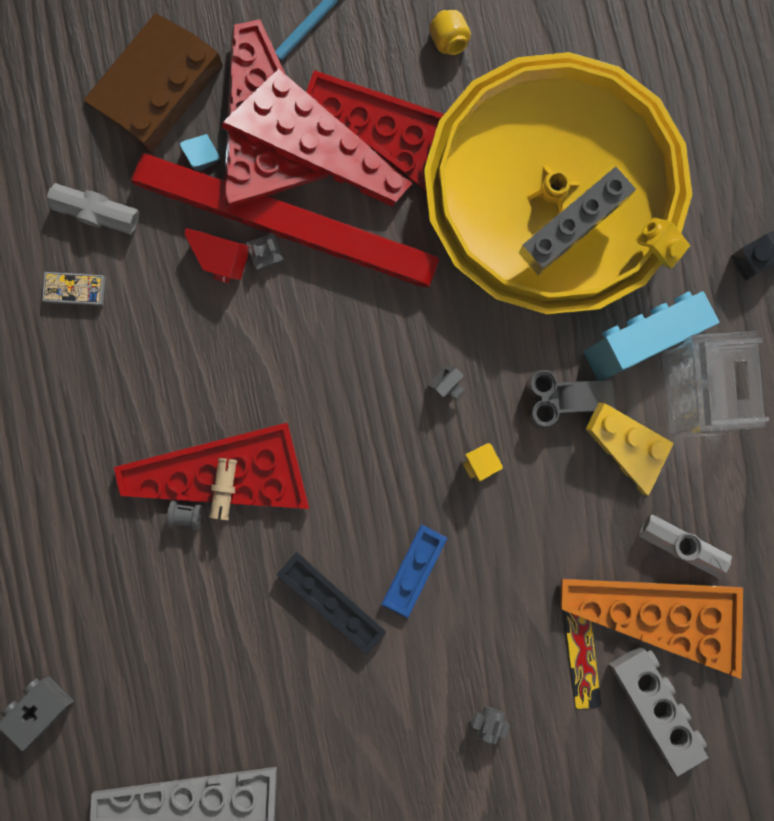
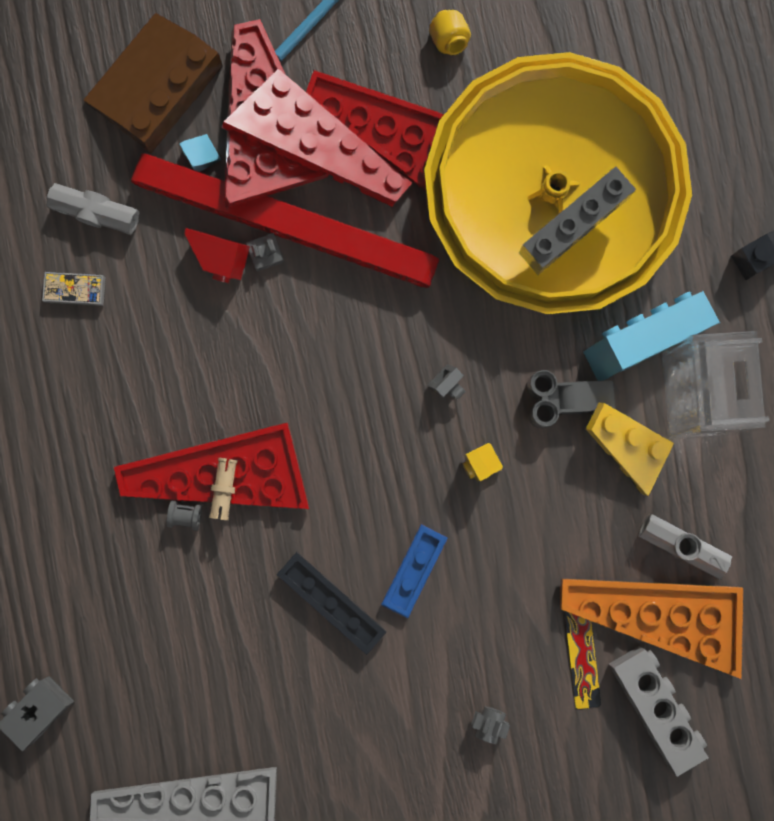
(664, 241): yellow bracket -> none

